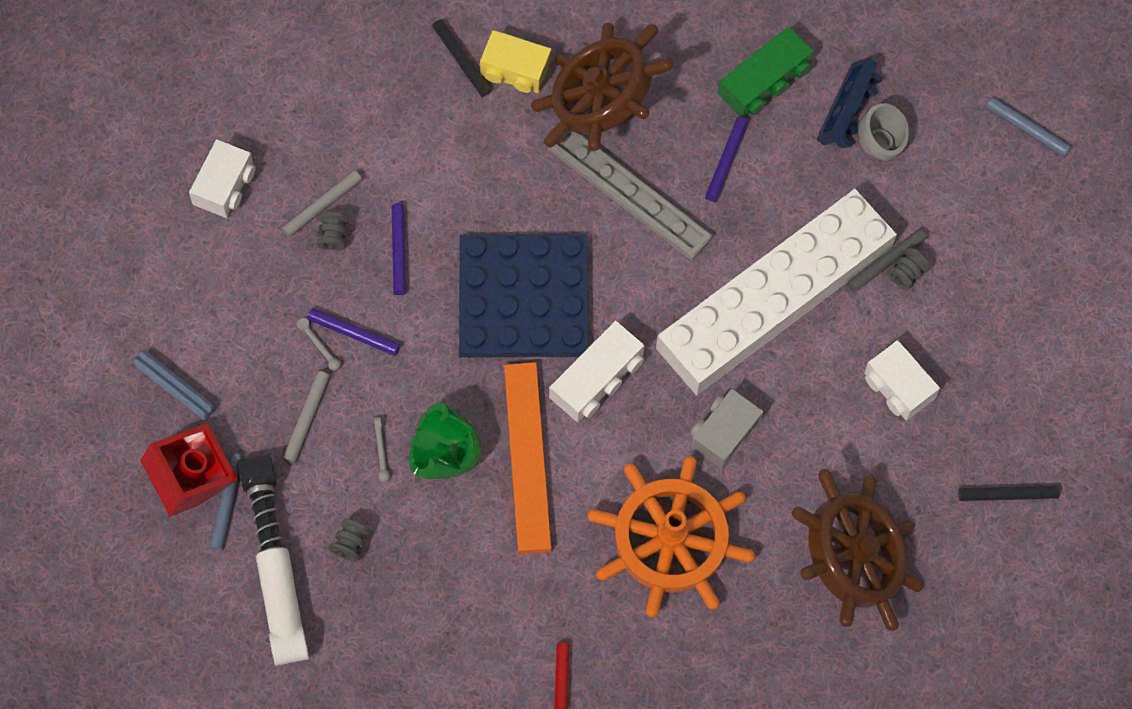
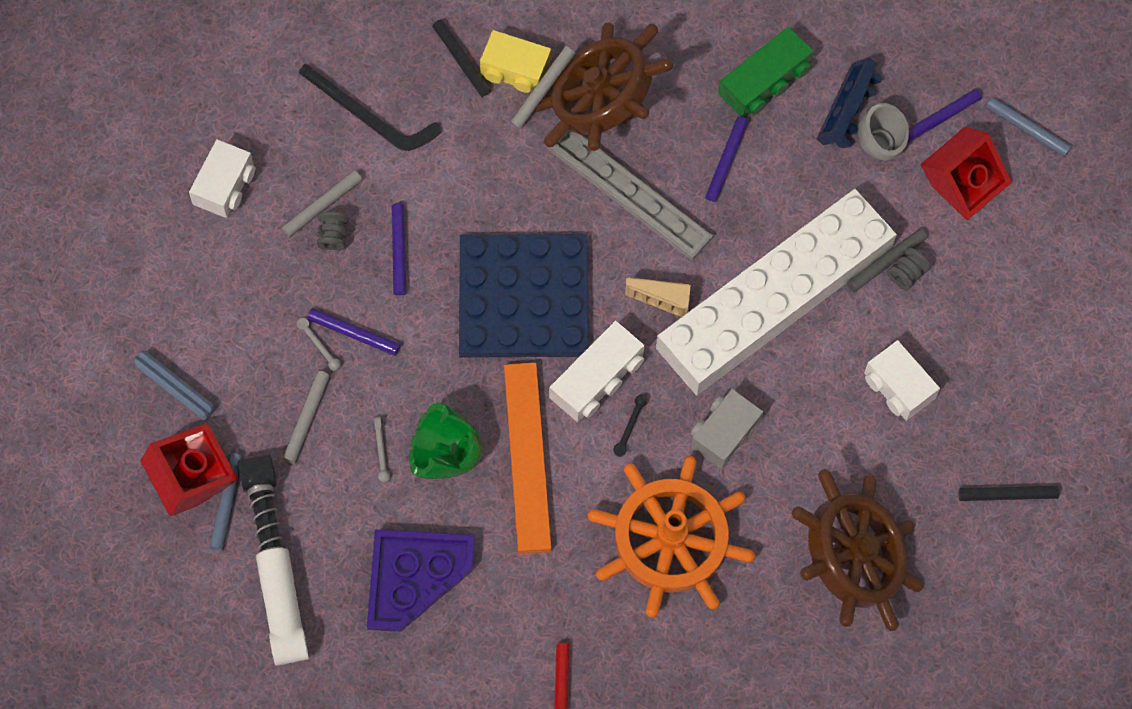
(349, 540): dark grey bush -> none
(401, 142): none -> black piece
(413, 574): none -> dark purple plate
(543, 86): none -> light grey bar
(620, 448): none -> black hinge
(660, 294): none -> tan slope
(943, 114): none -> dark purple bar
(967, 171): none -> red slope

